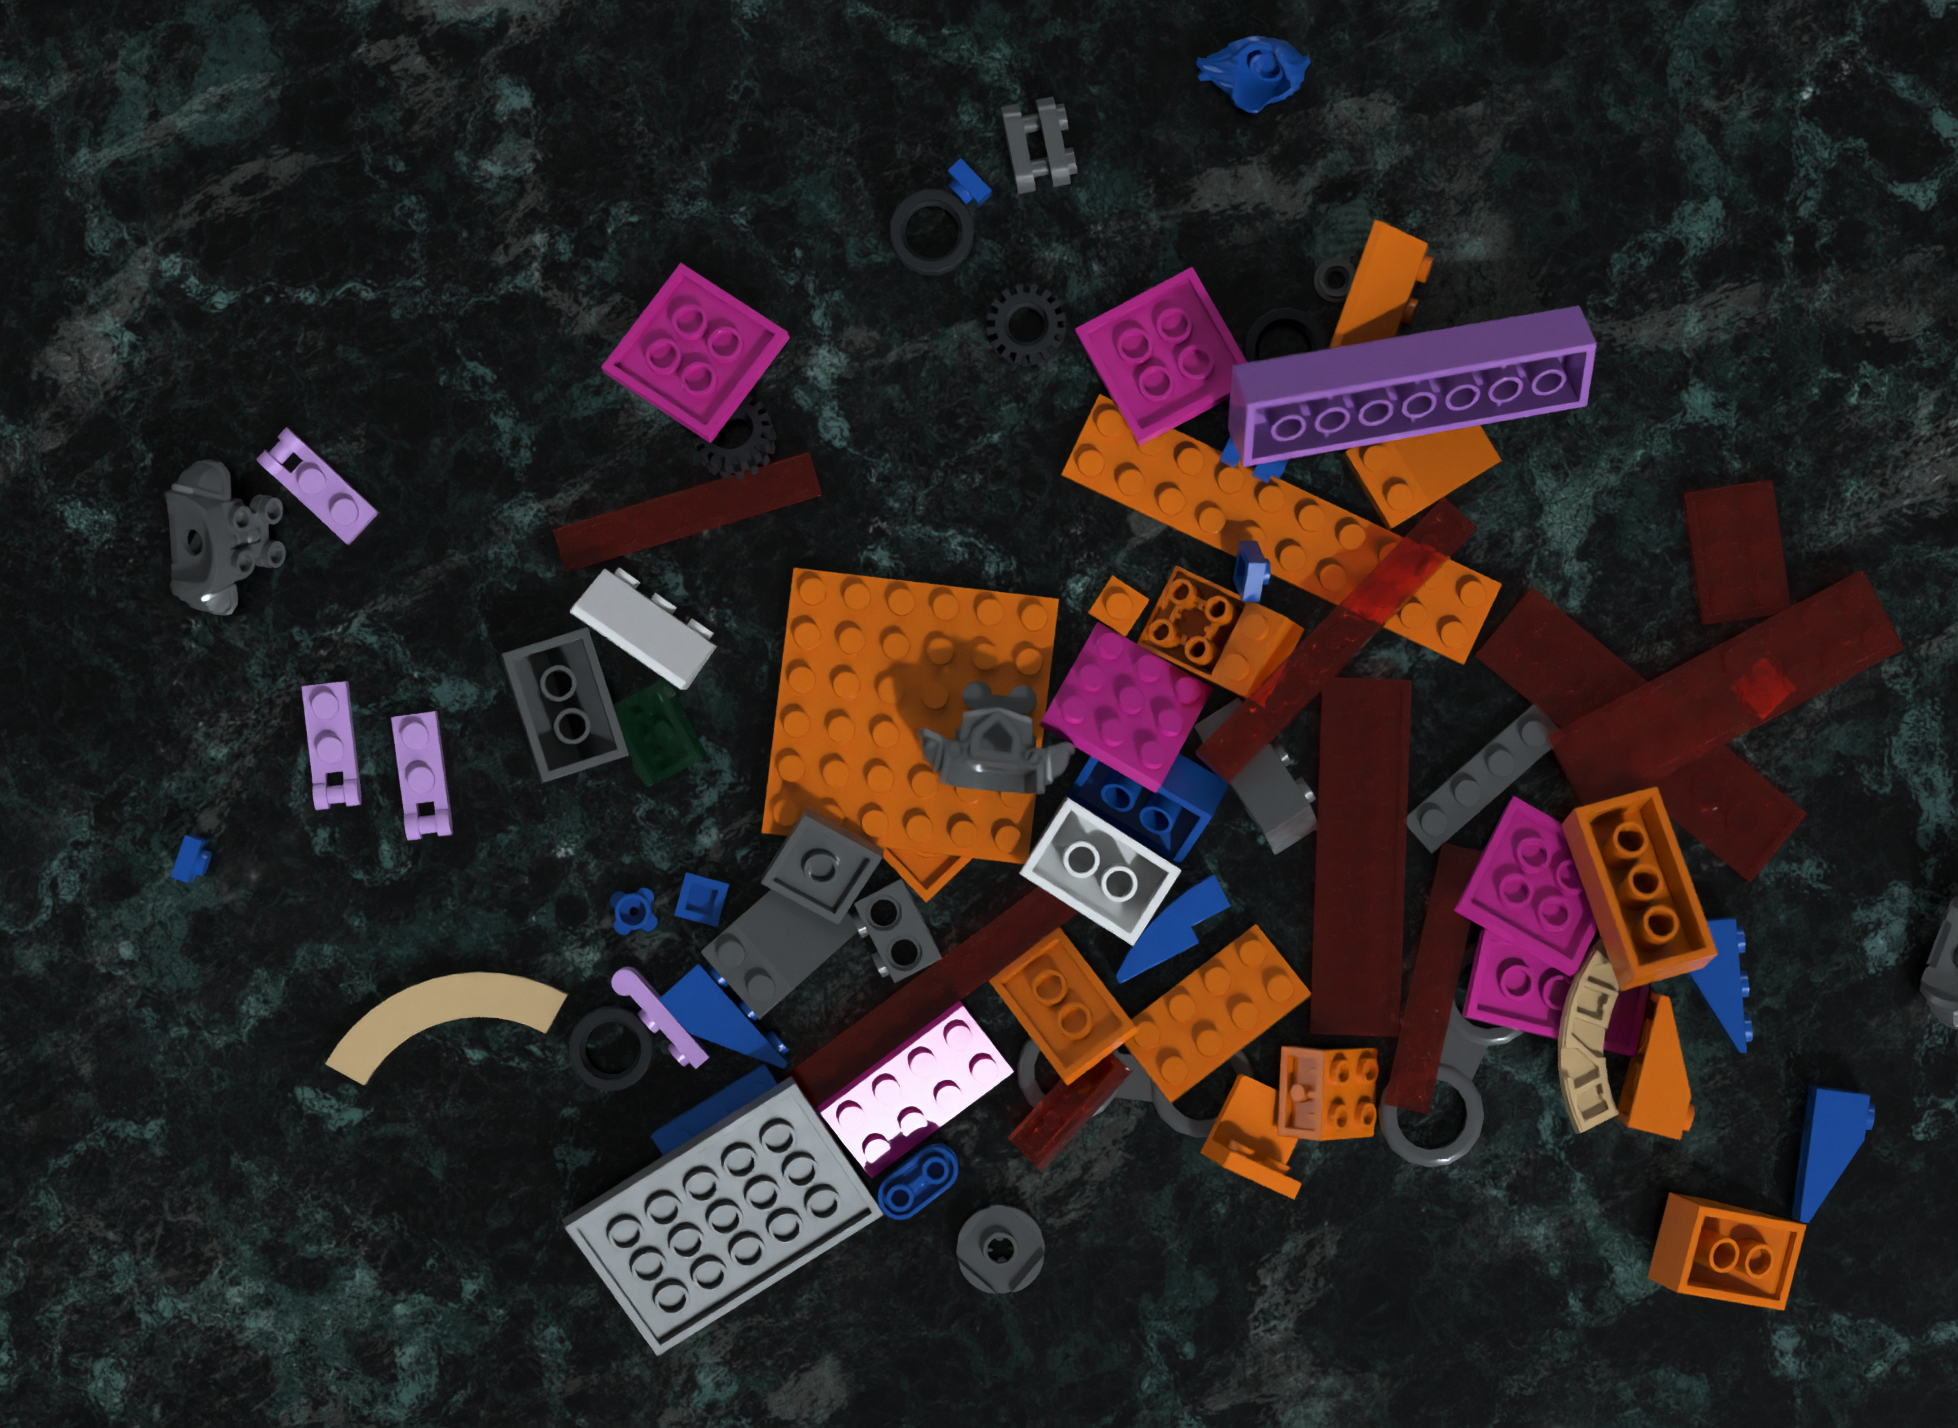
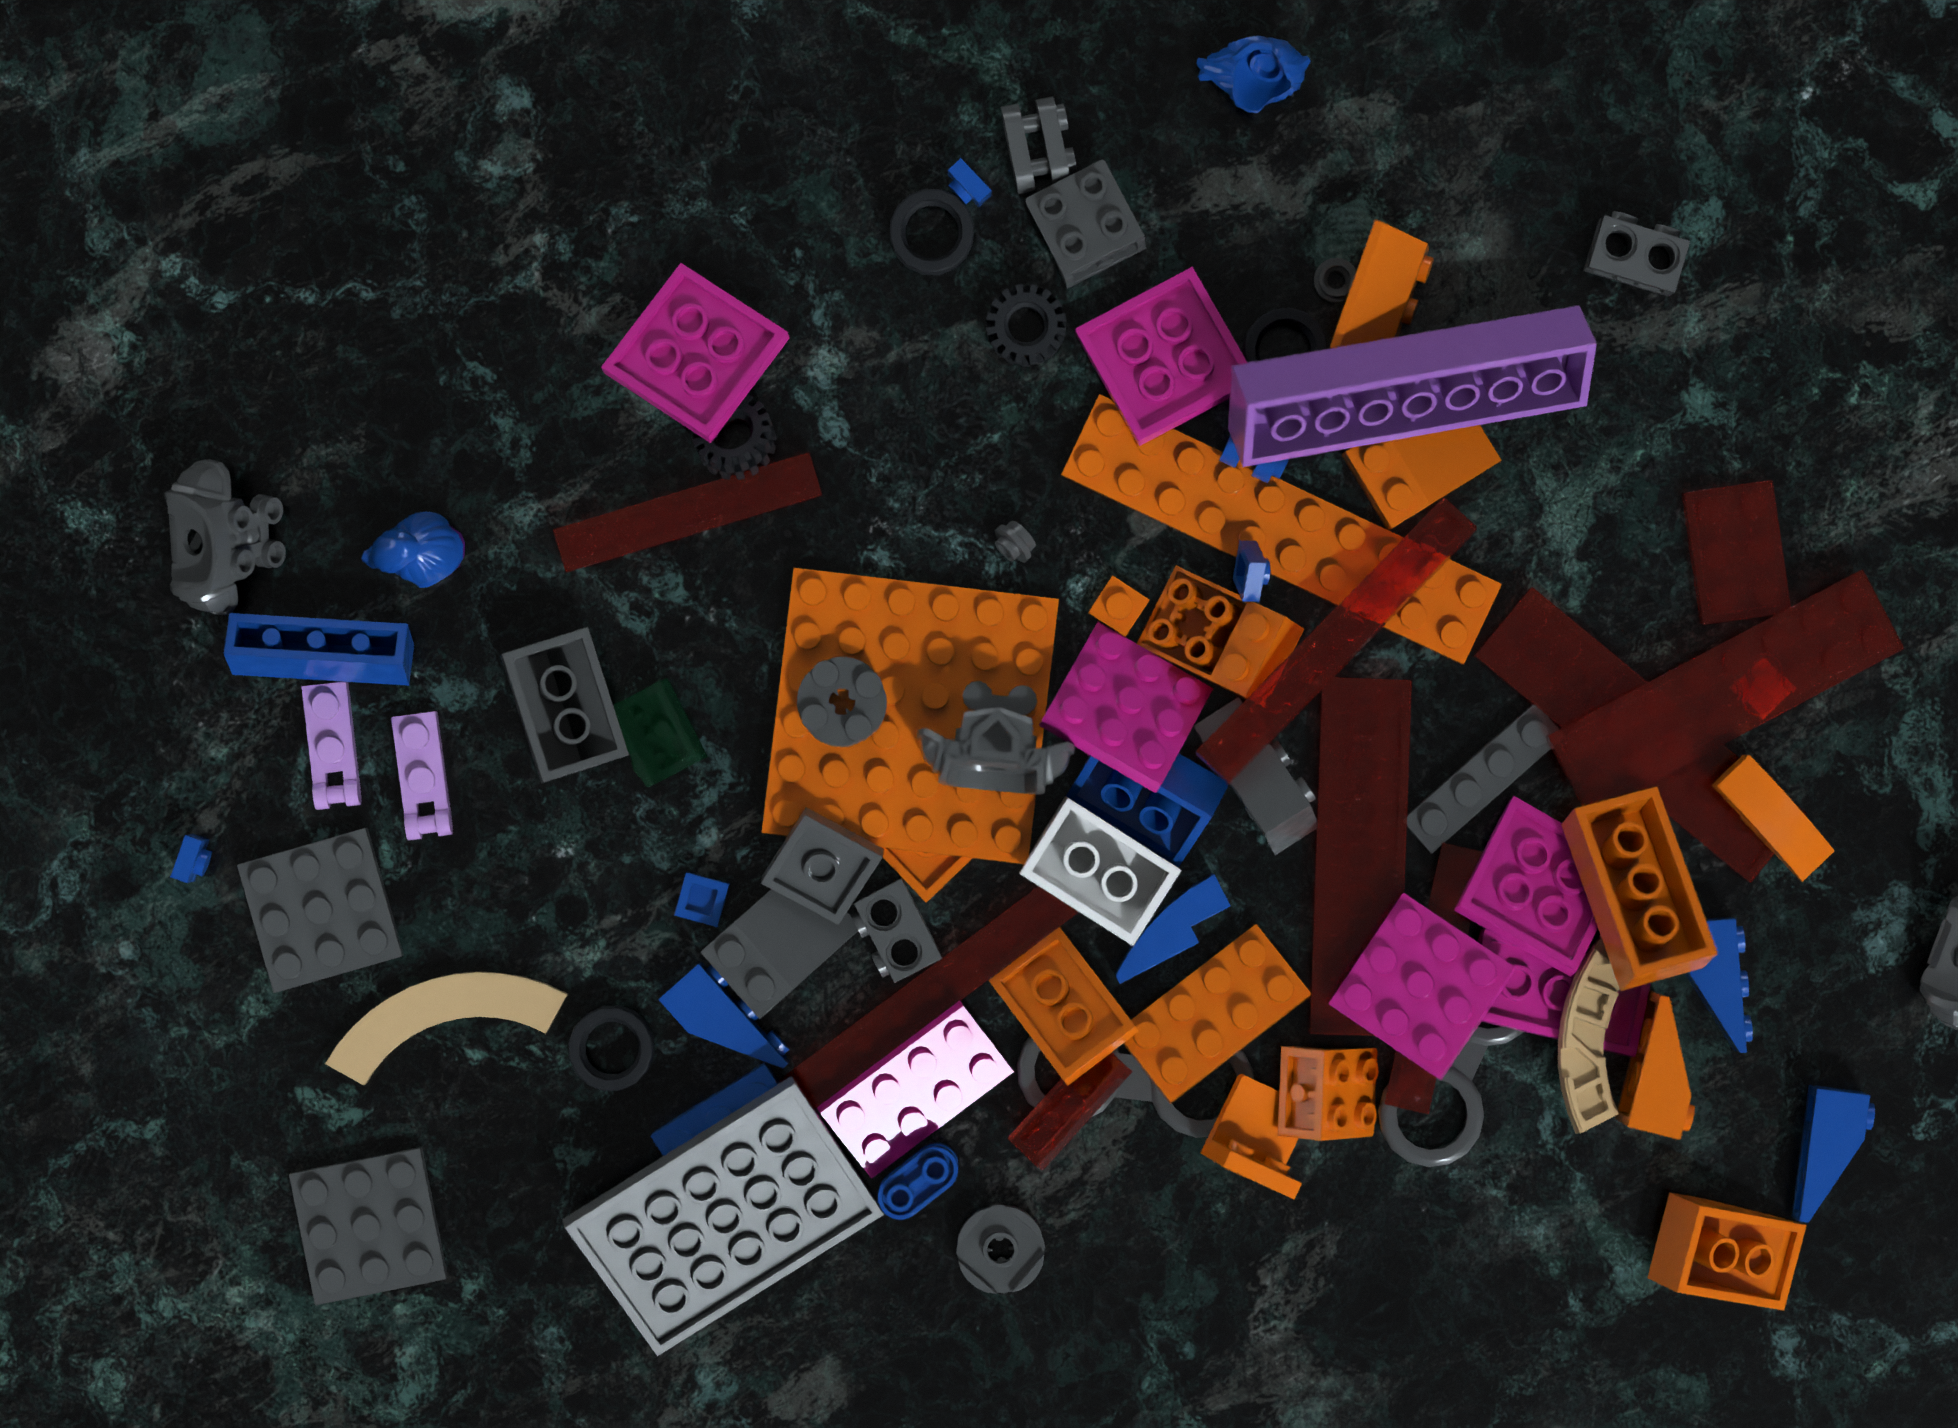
(319, 487): lavender plate -> none
(319, 649): none -> blue brick
(320, 910): none -> dark grey plate
(368, 1226): none -> dark grey plate
(418, 549): none -> blue hair
(624, 902): blue plate -> none
(645, 627): white slope -> none
(655, 1016): lavender plate -> none
(820, 716): none -> dark grey plate
(1014, 542): none -> dark grey plate
(1086, 223): none -> dark grey bracket
(1422, 986): none -> dark pink plate
(1635, 265): none -> dark grey brick
(1773, 816): none -> orange slope

